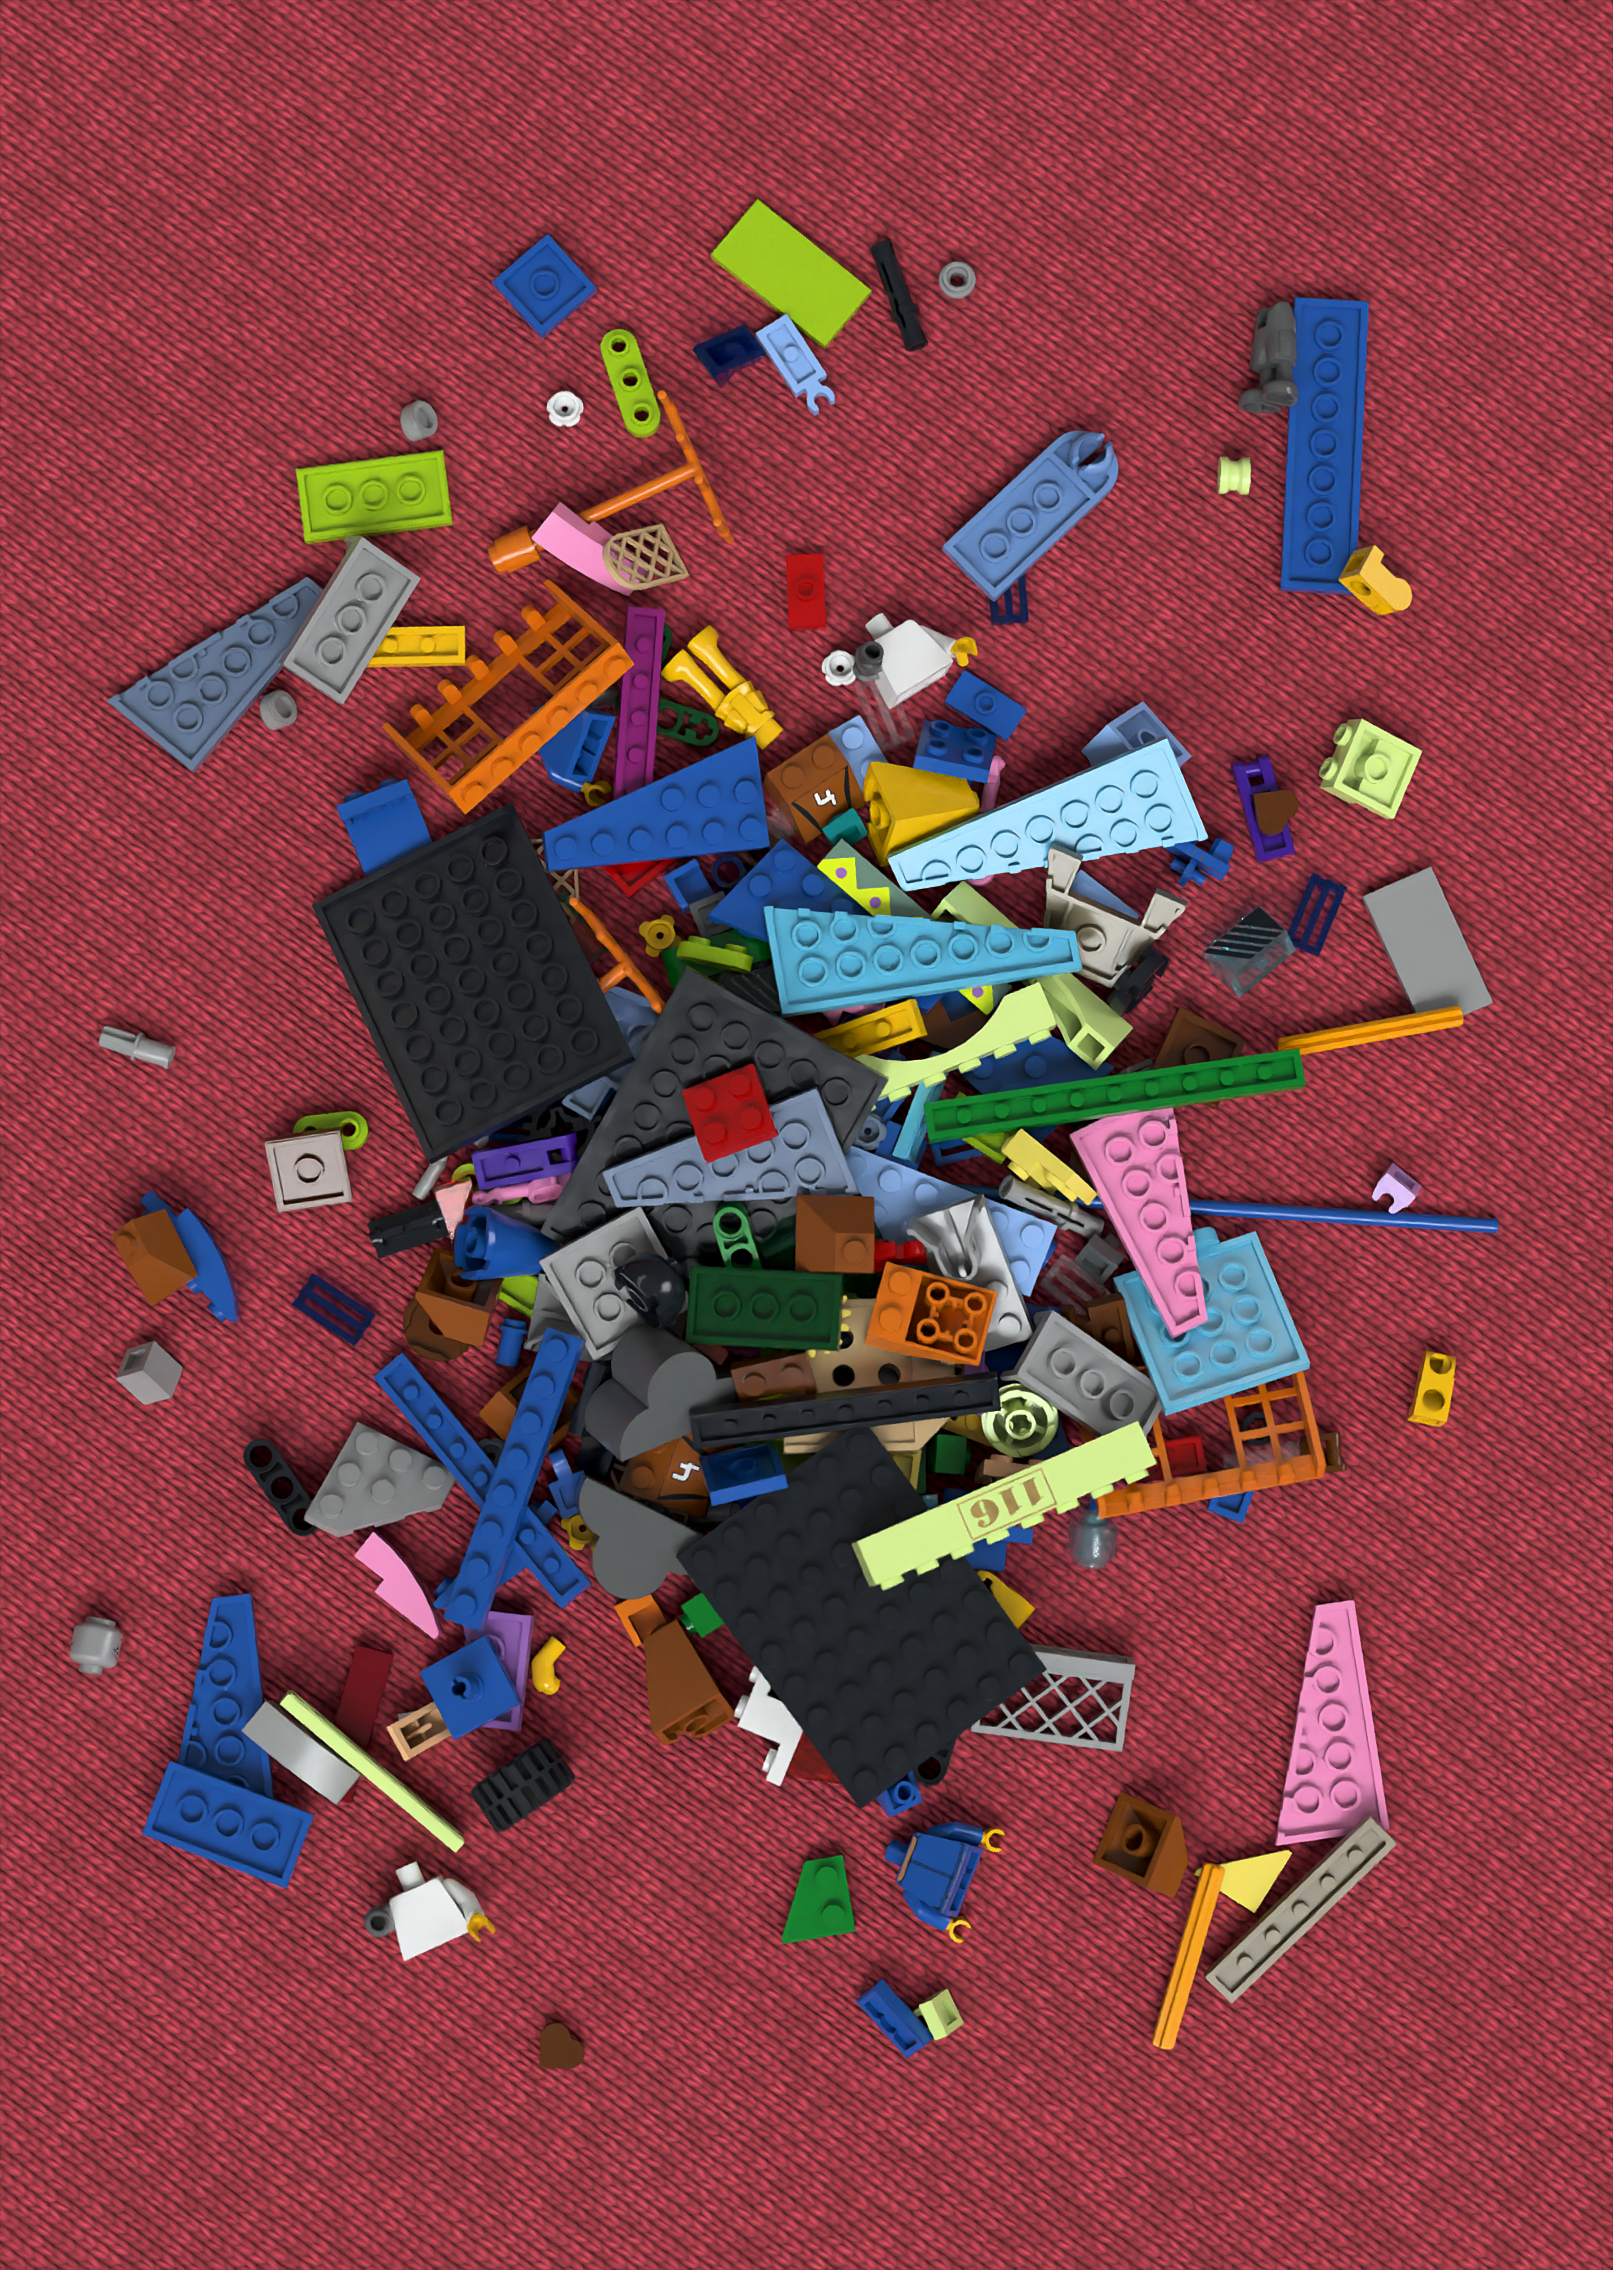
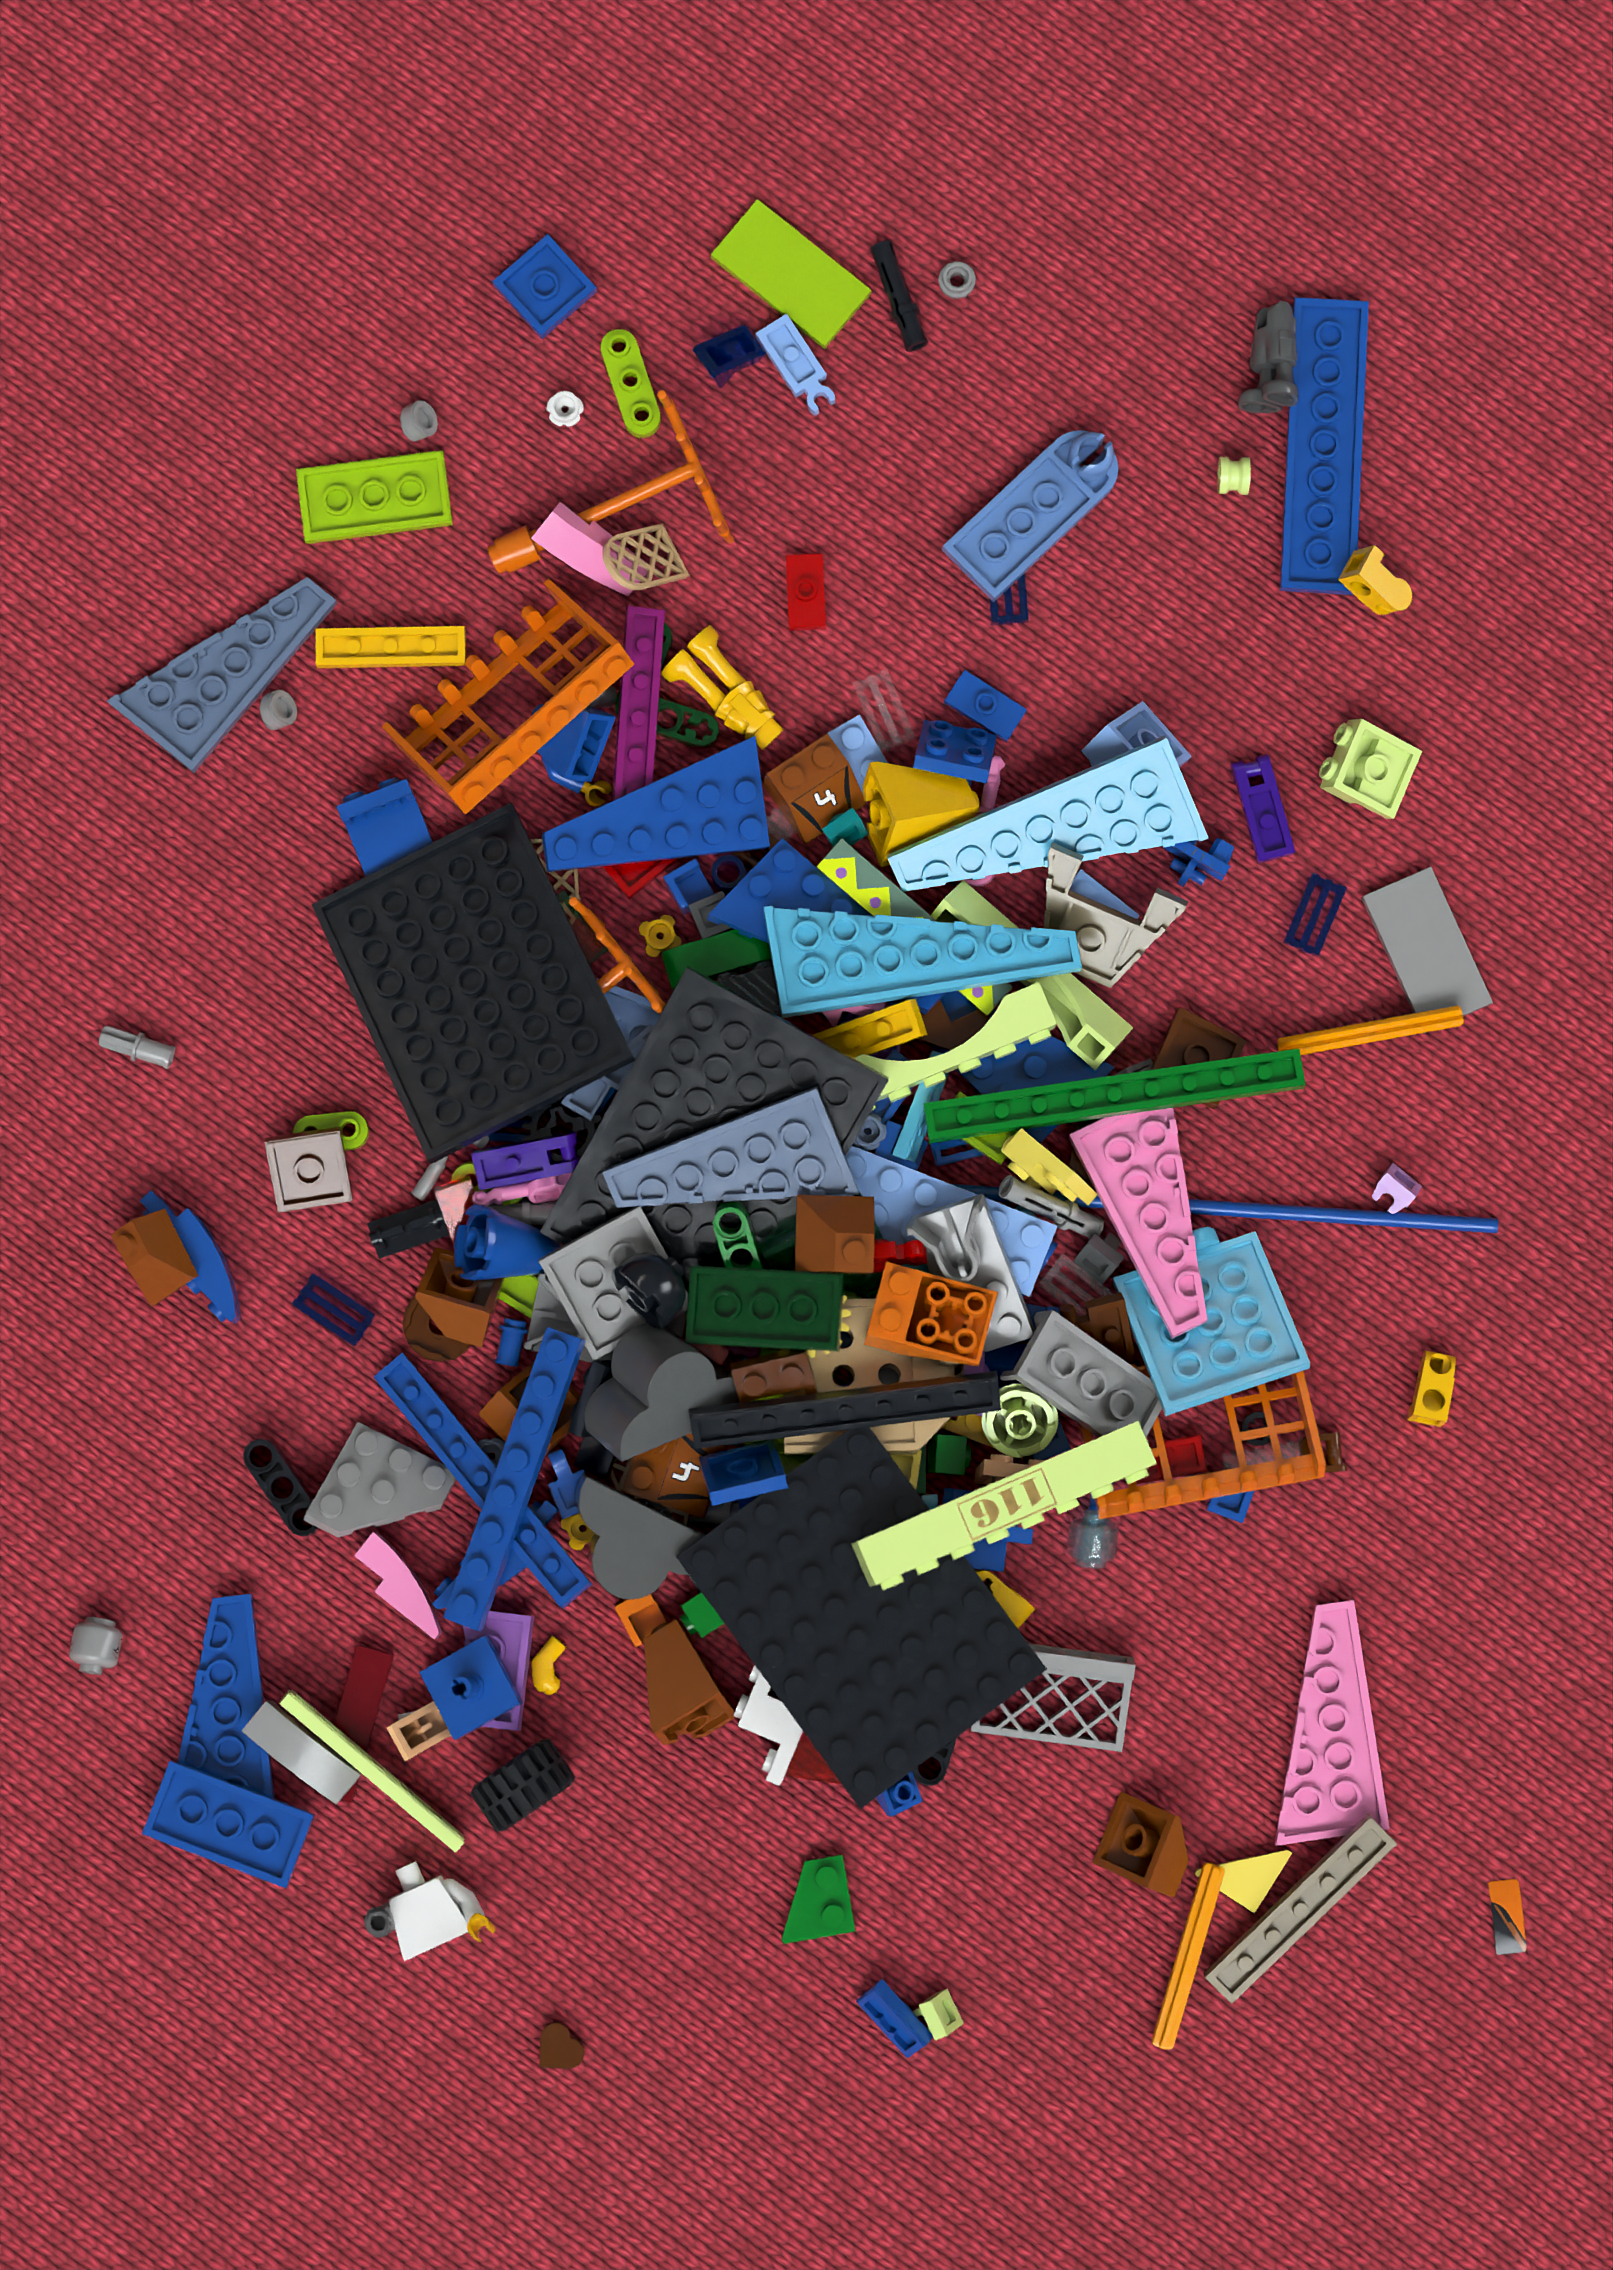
(149, 1373): light grey panel -> none
(349, 619): light grey plate -> none
(700, 952): lime plate -> none
(730, 1113): red plate -> none
(830, 665): white plate -> none
(907, 657): white torso -> none
(939, 1870): blue torso -> none
(1135, 986): black plate -> none
(1248, 951): clear light blue brick -> none
(1273, 810): reddish brown tile -> none
(1507, 1916): none -> sticker

